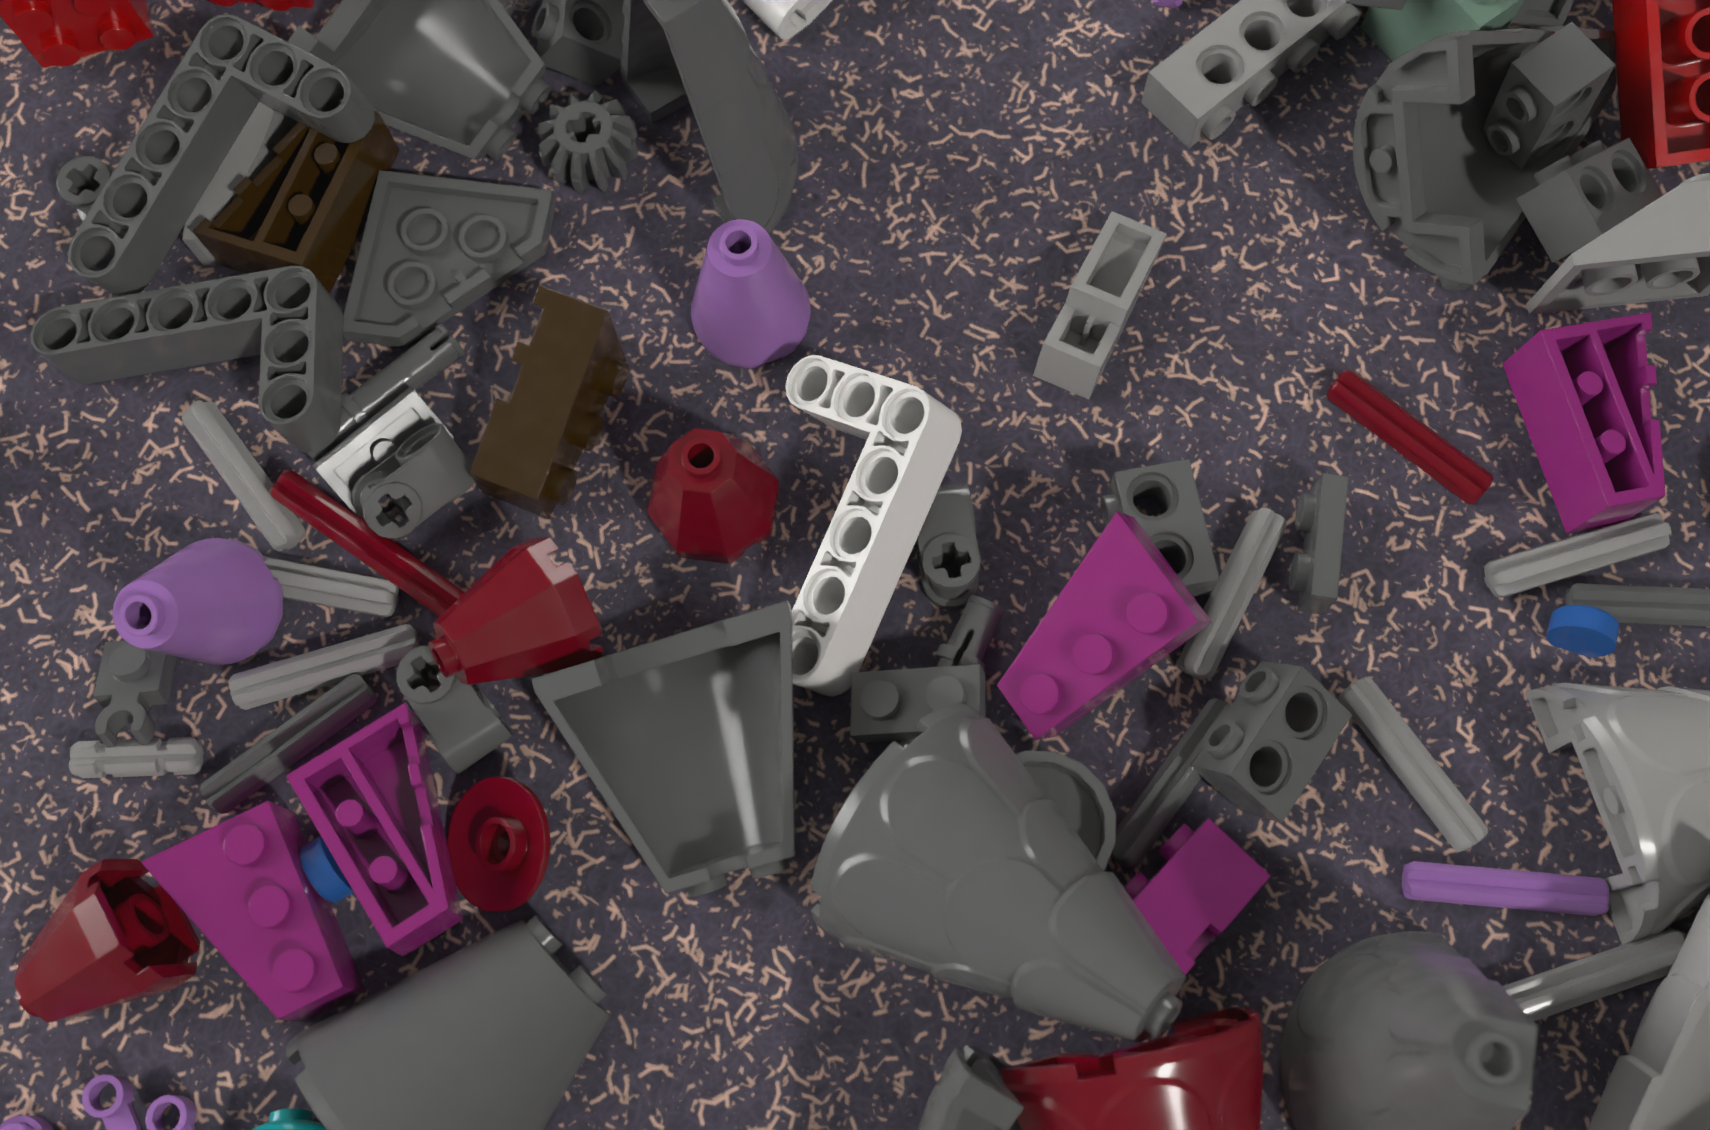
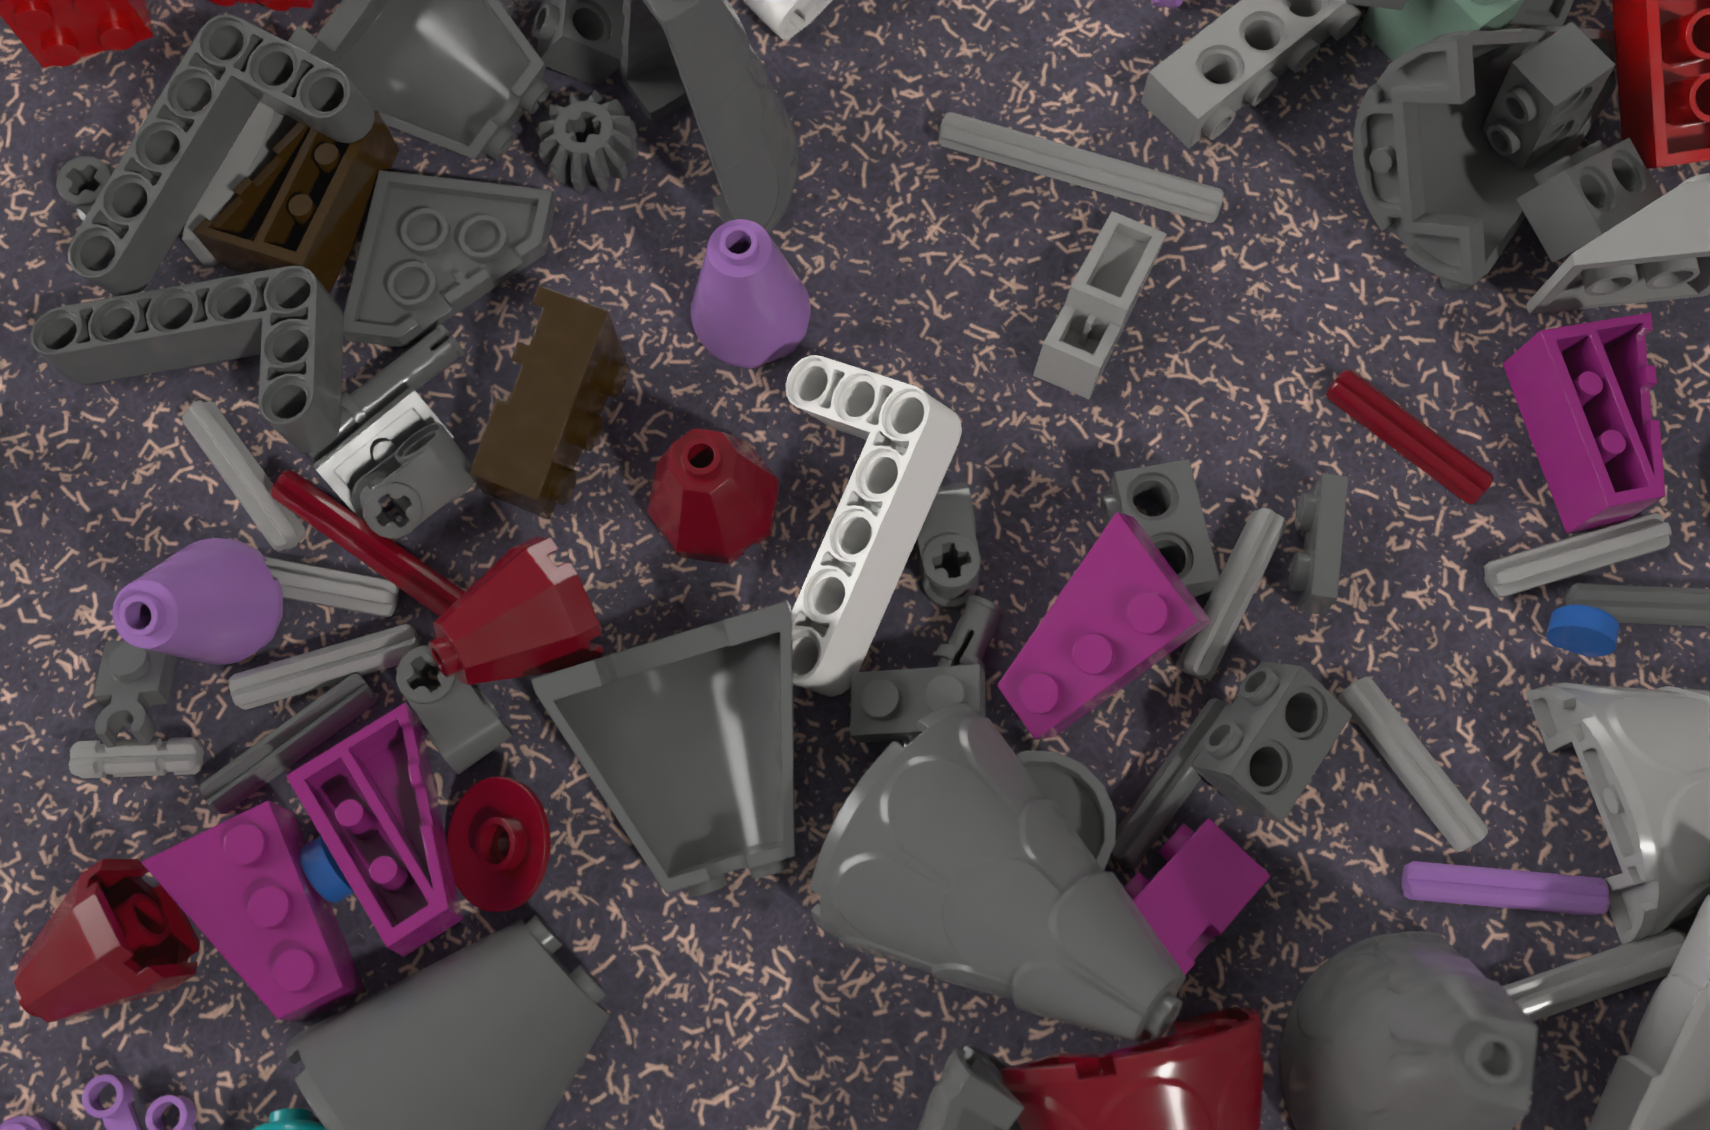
(1080, 167): none -> light grey axle

